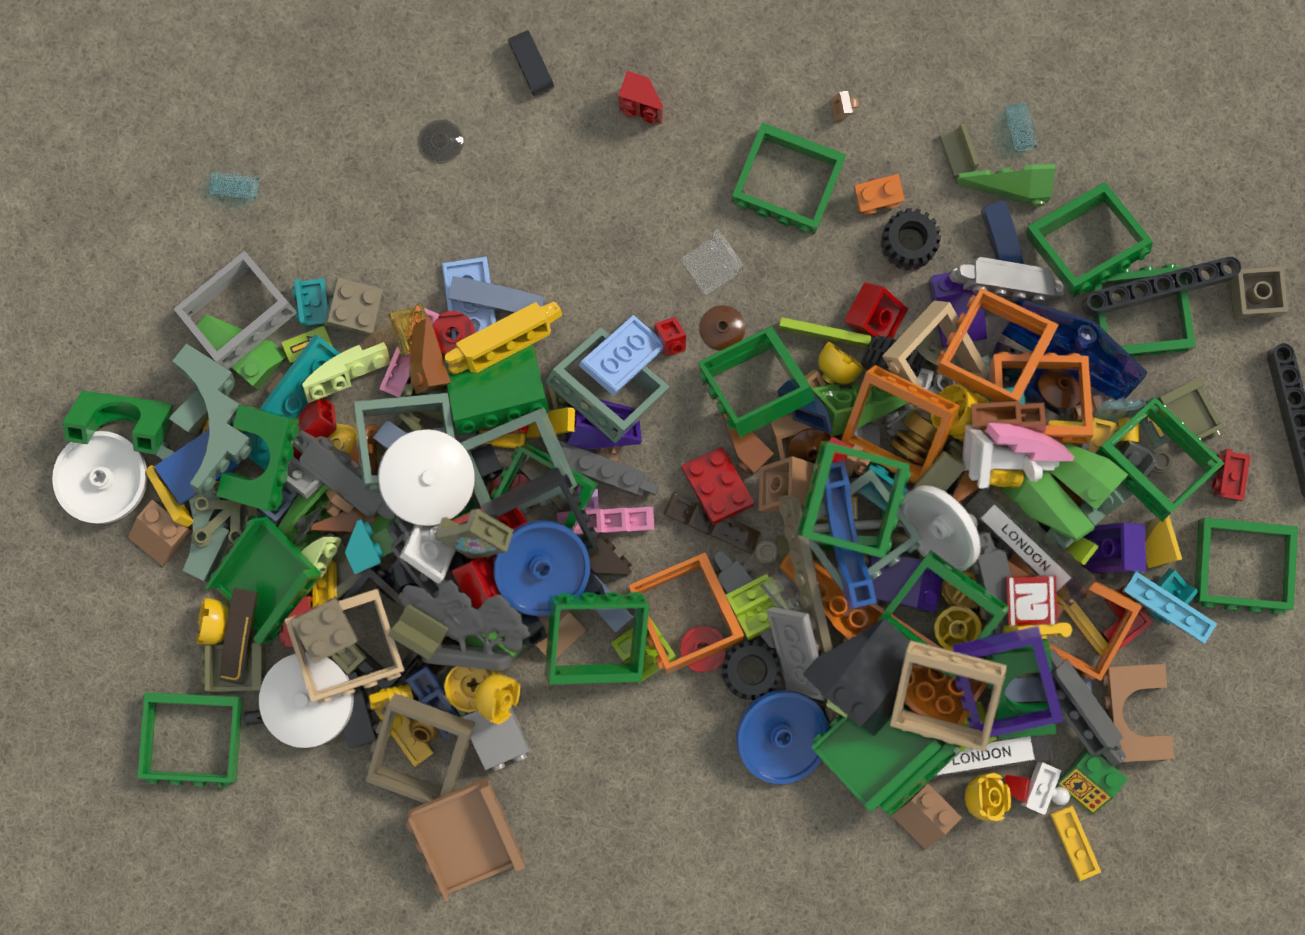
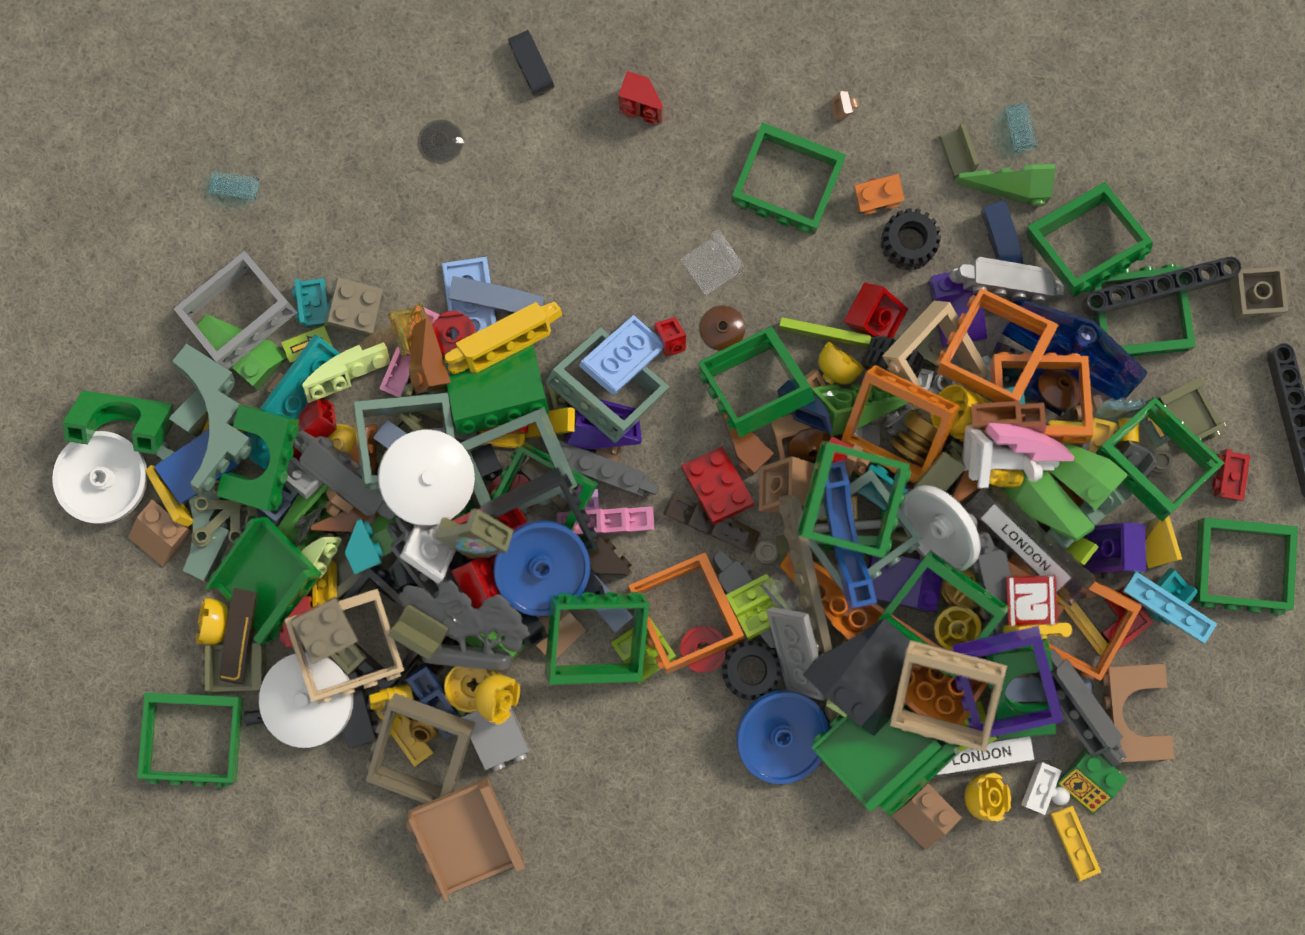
(1018, 787): red tile -> none

